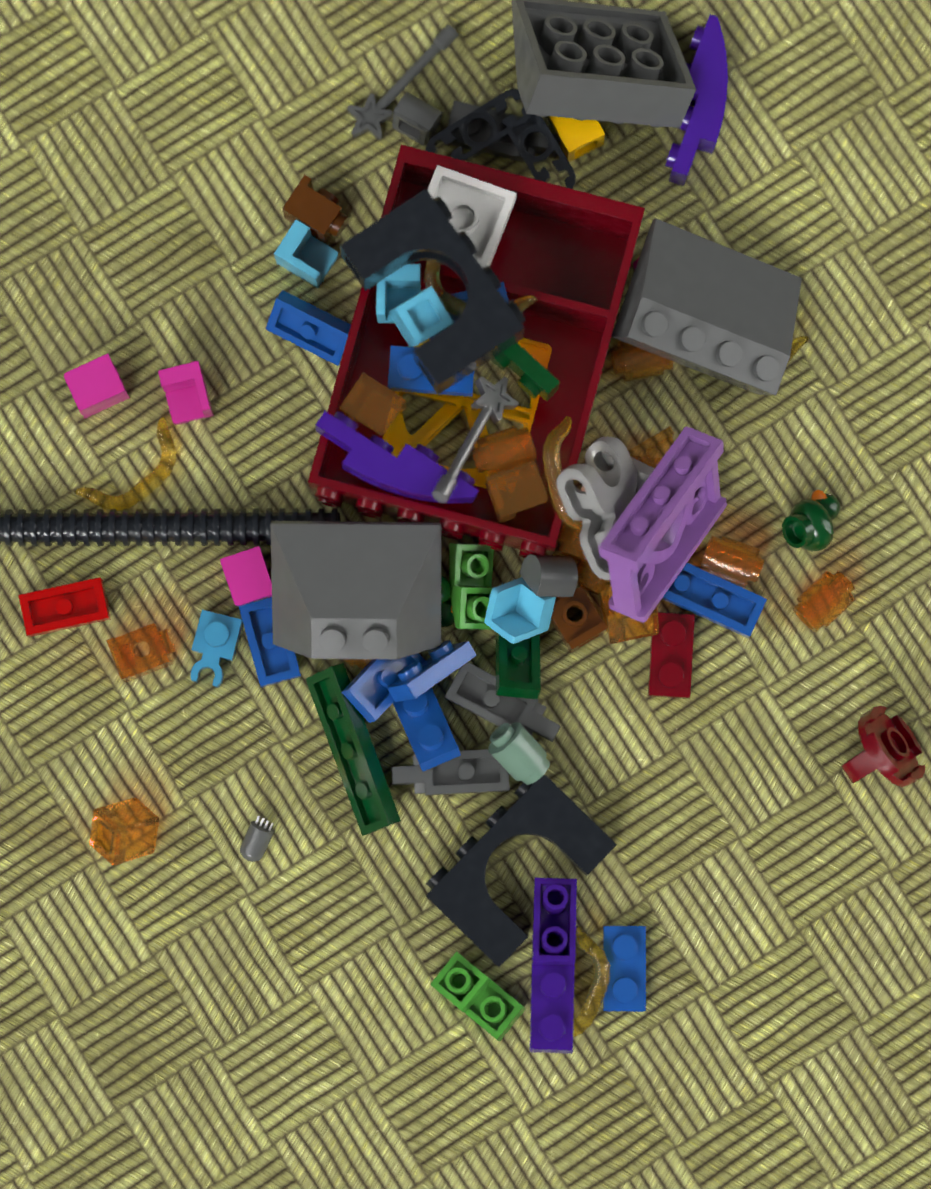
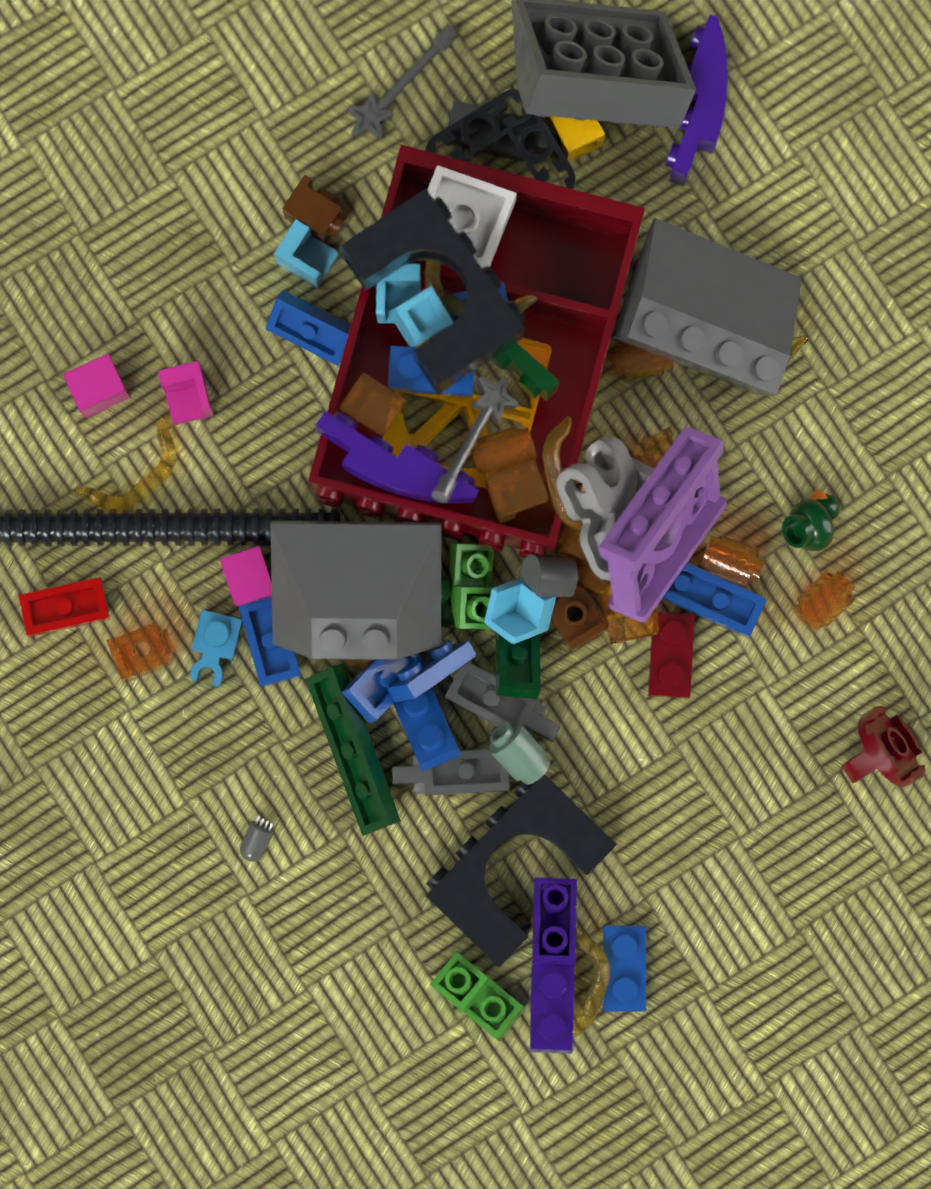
(124, 831): clear orange panel -> none
(416, 119): dark grey brick -> none

